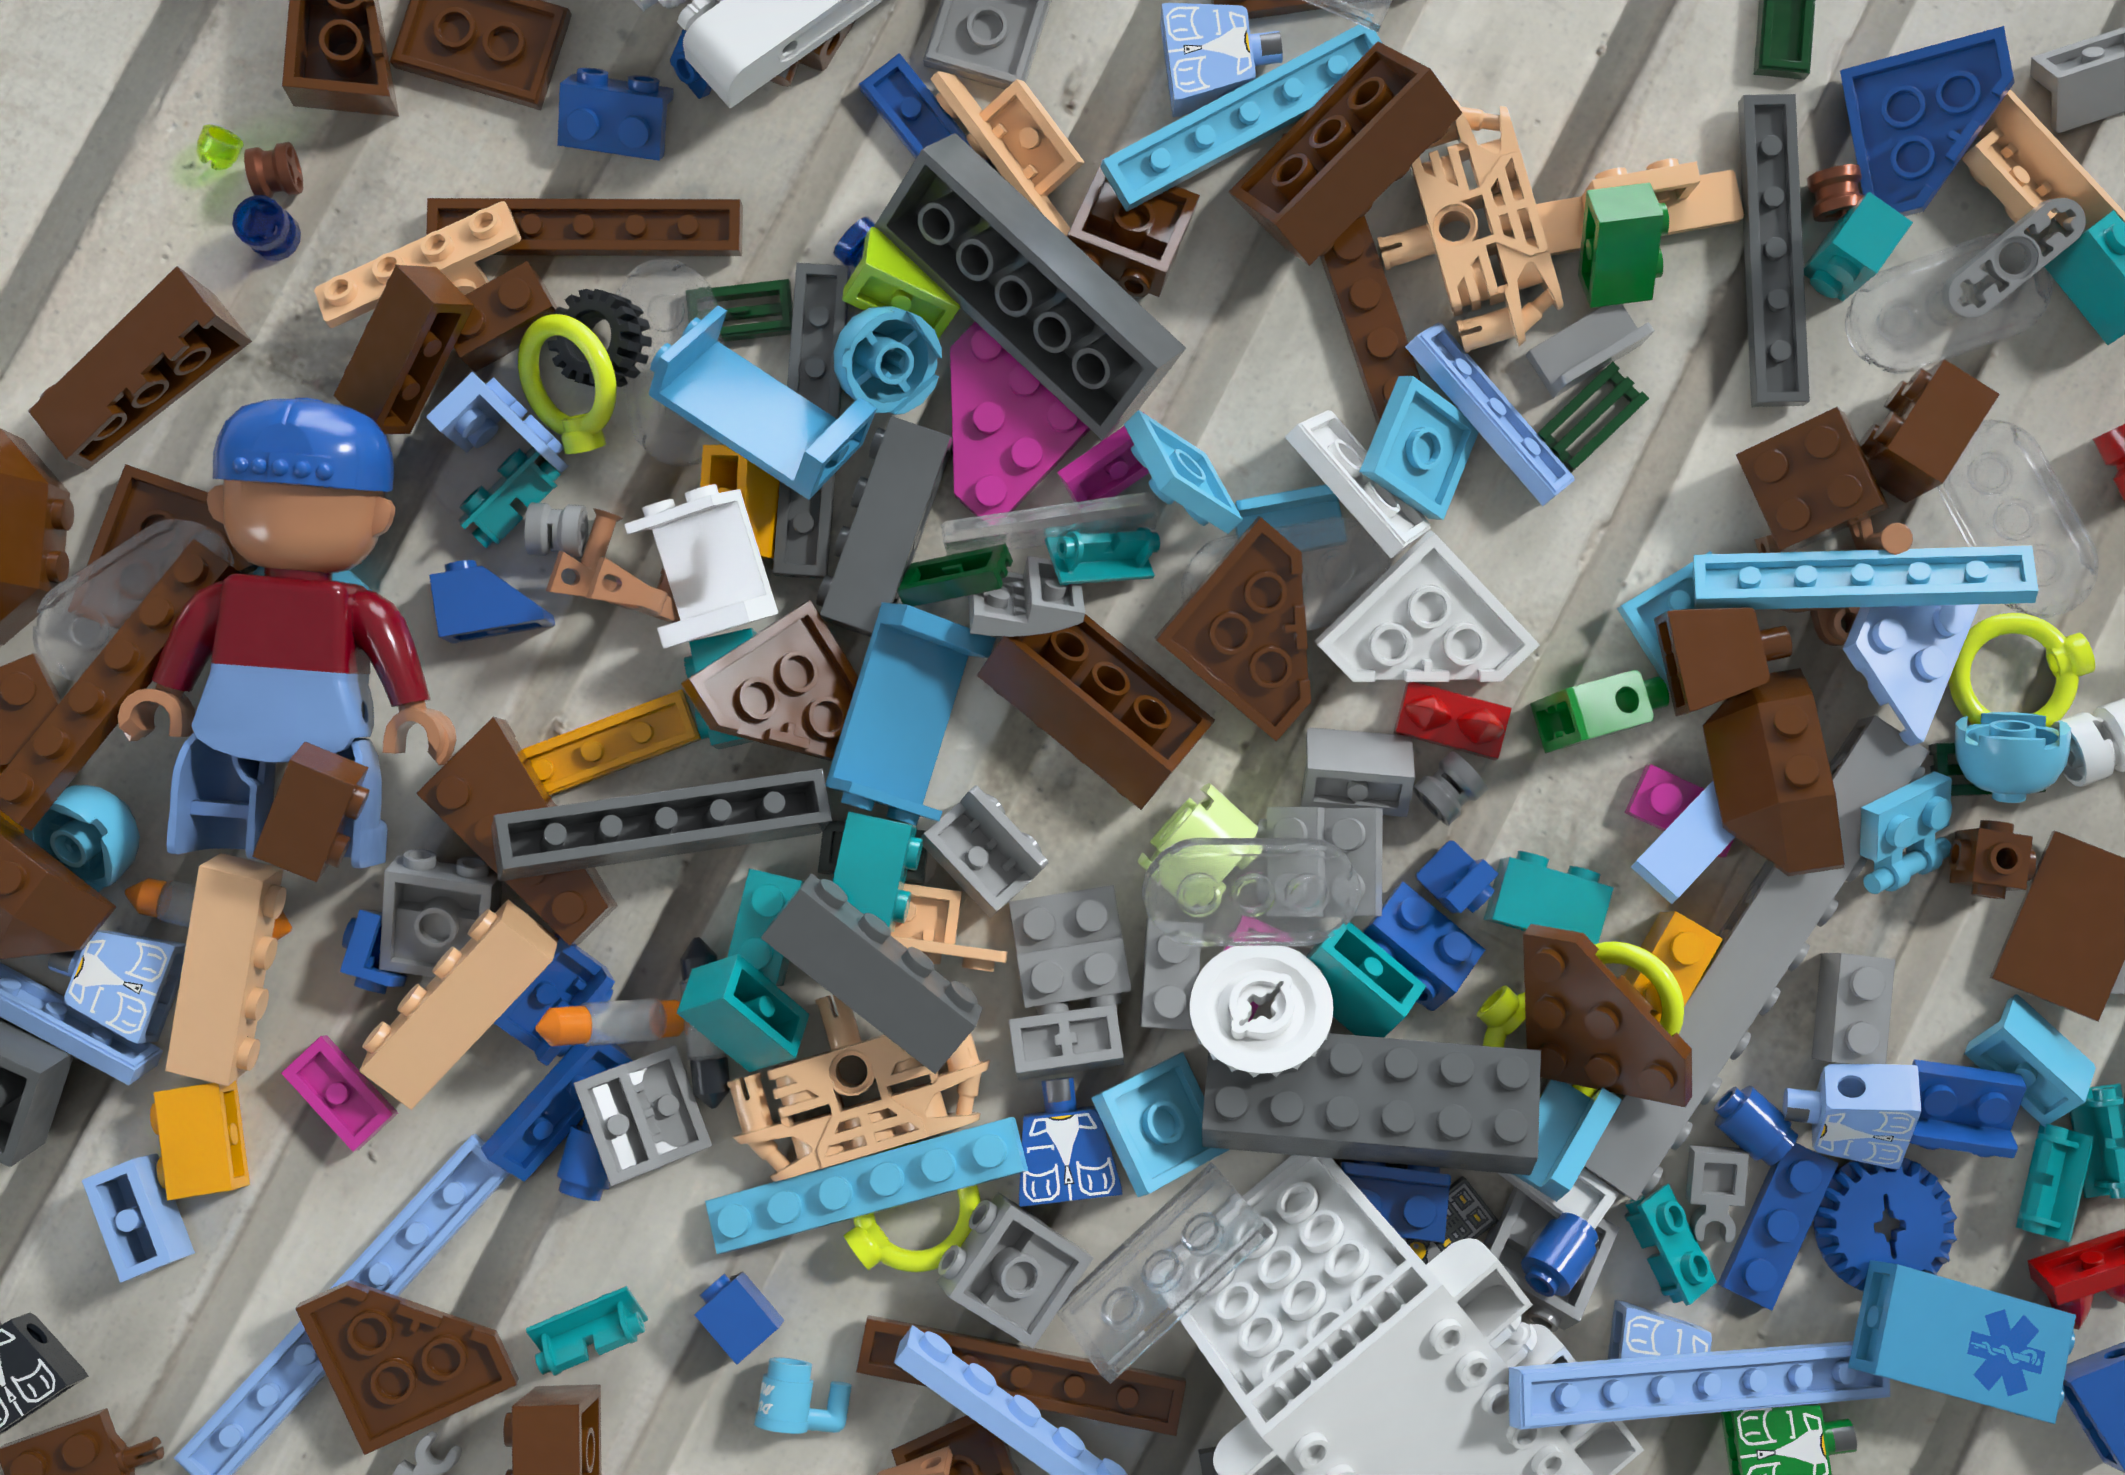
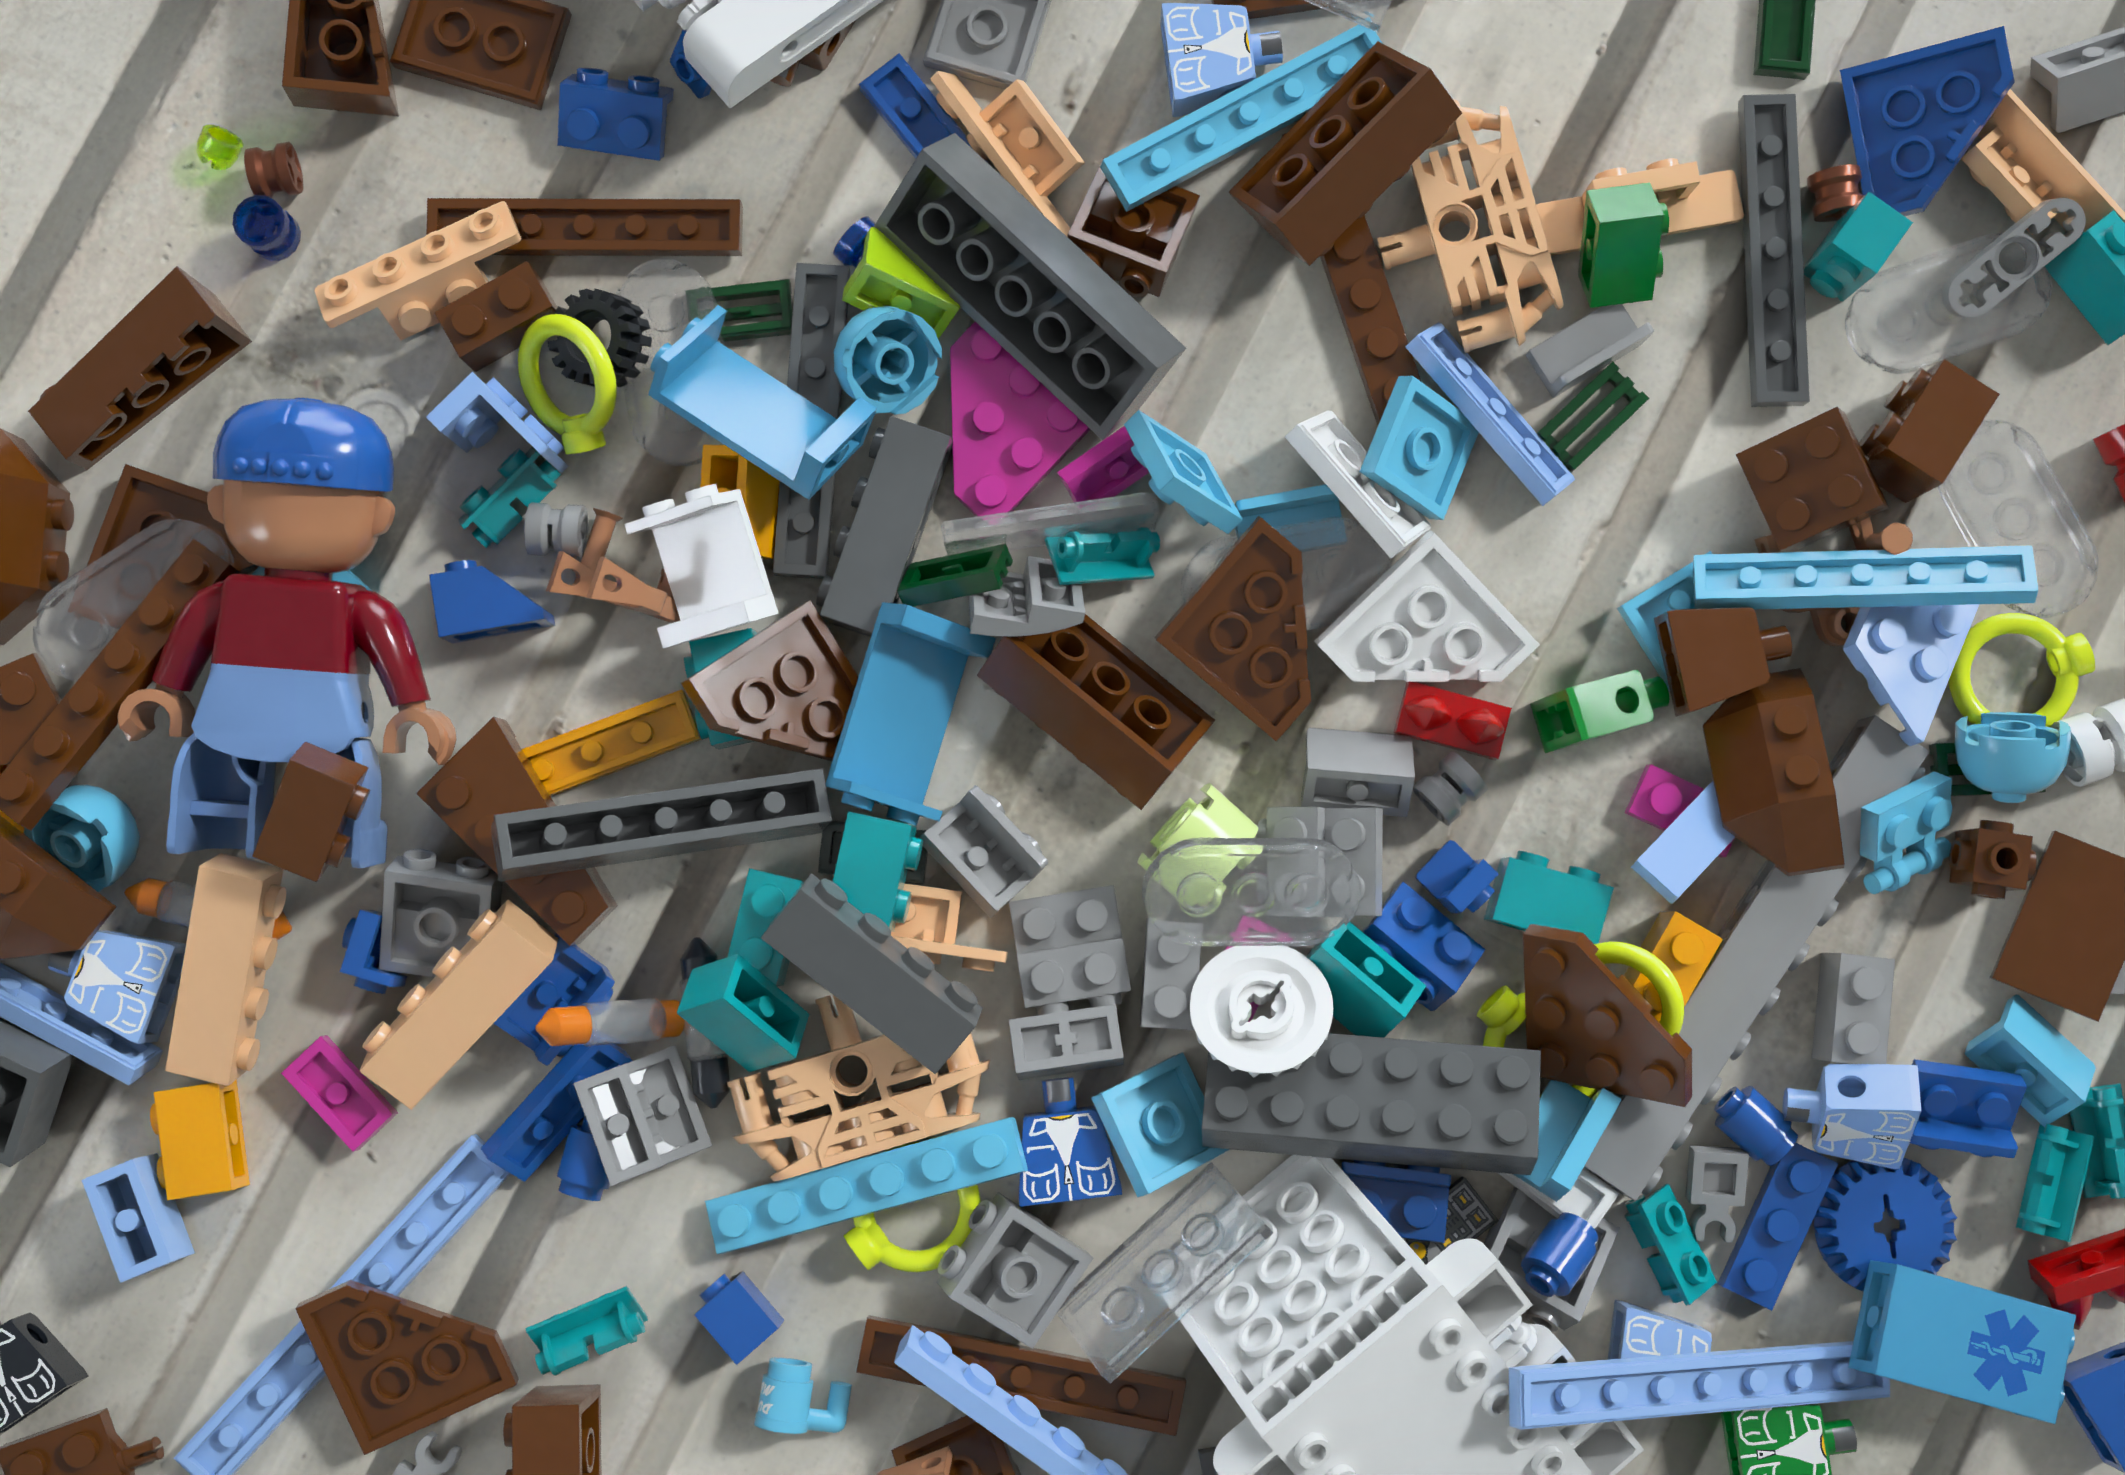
(404, 347): reddish brown brick -> none

